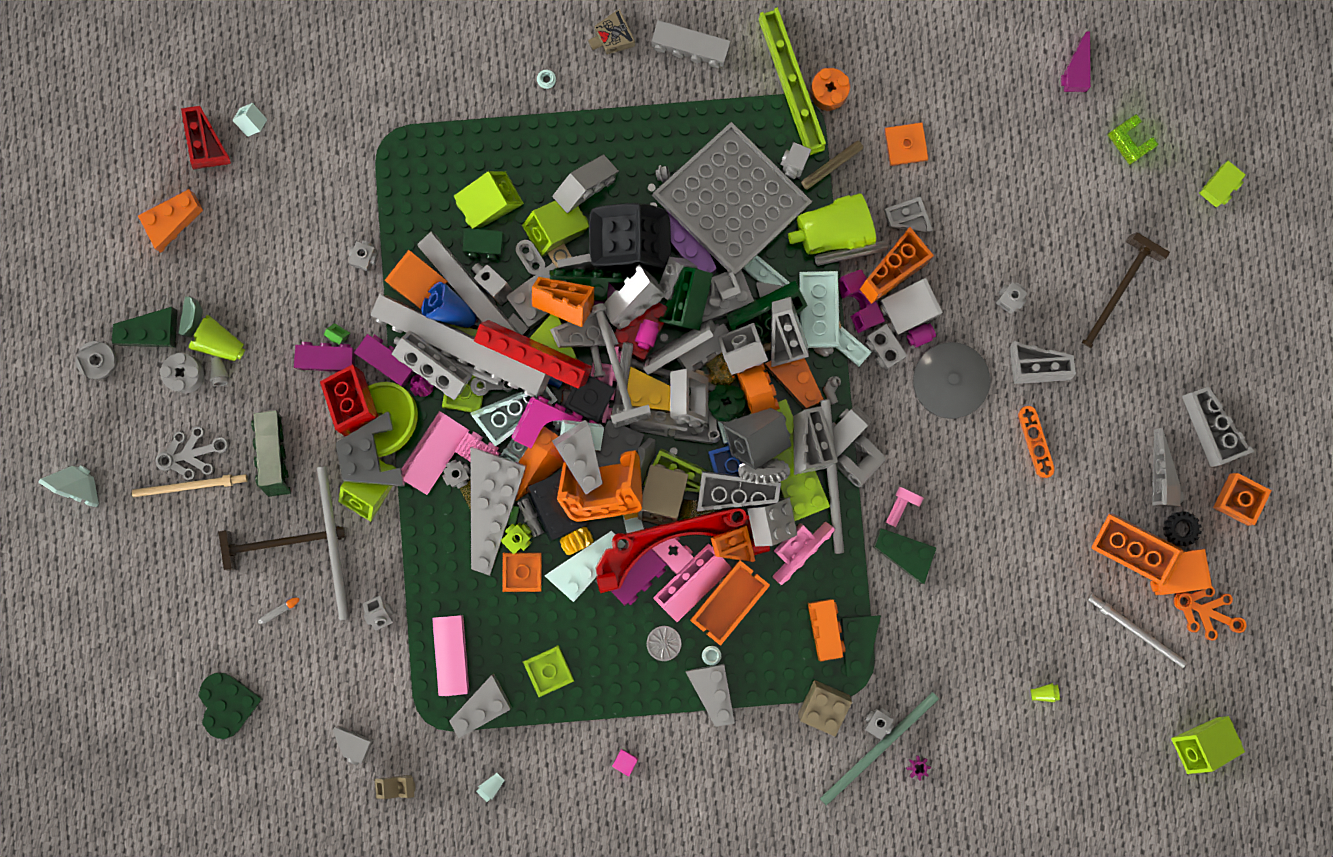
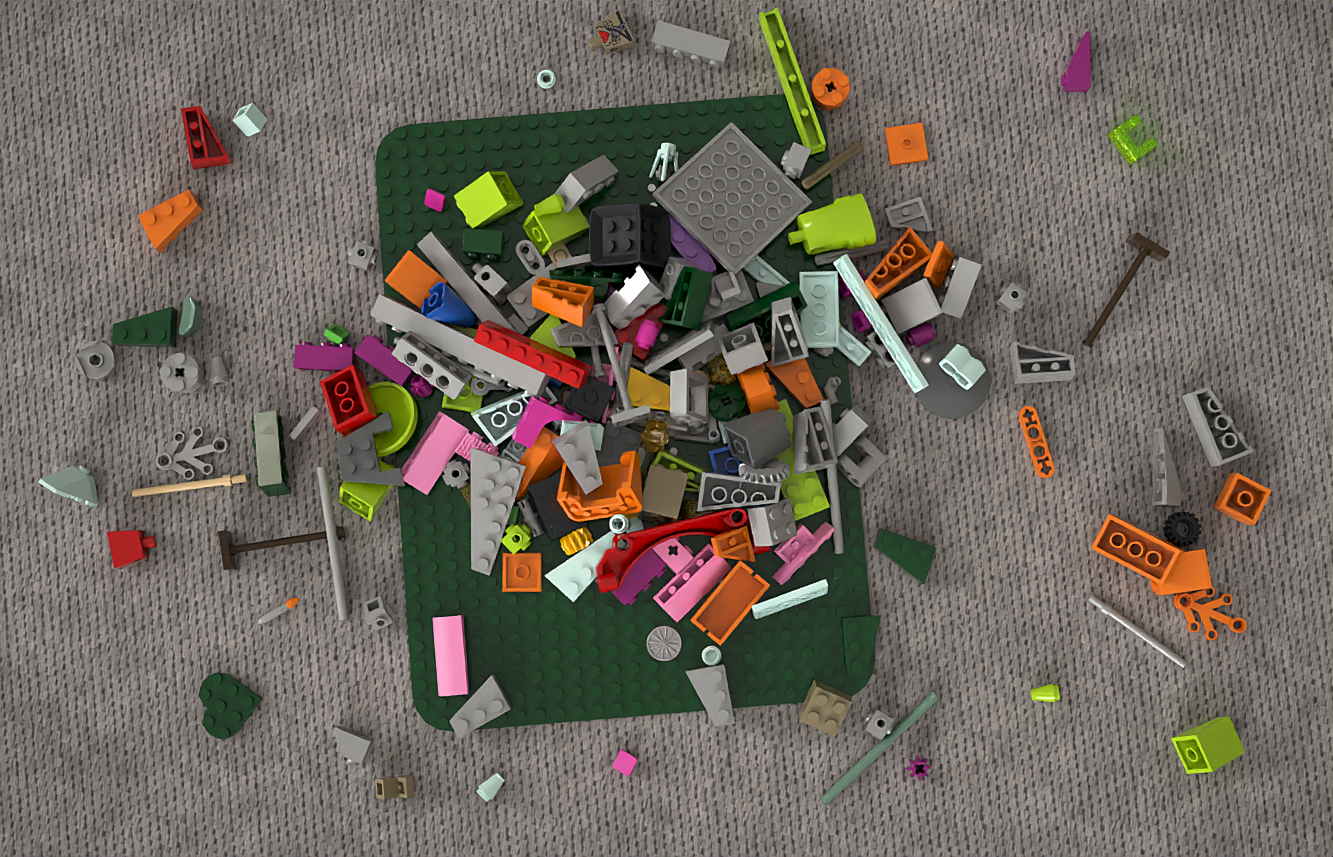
(129, 546): none -> red torso
(216, 340): lime cone -> none
(305, 423): none -> light grey tile
(435, 200): none -> dark pink slope
(548, 671): lime tile -> none
(550, 205): none -> lime cone
(616, 523): none -> light aqua cone
(655, 436): none -> clear yellow brick
(666, 153): none -> light aqua plant
(790, 599): none -> light aqua tile
(826, 629): orange wedge -> none
(880, 323): none -> light aqua tile
(903, 497): bright pink piece -> none
(939, 265): none -> orange plate
(959, 285): none -> light grey wedge
(962, 366): none -> light aqua brick
(1222, 183): lime brick -> none

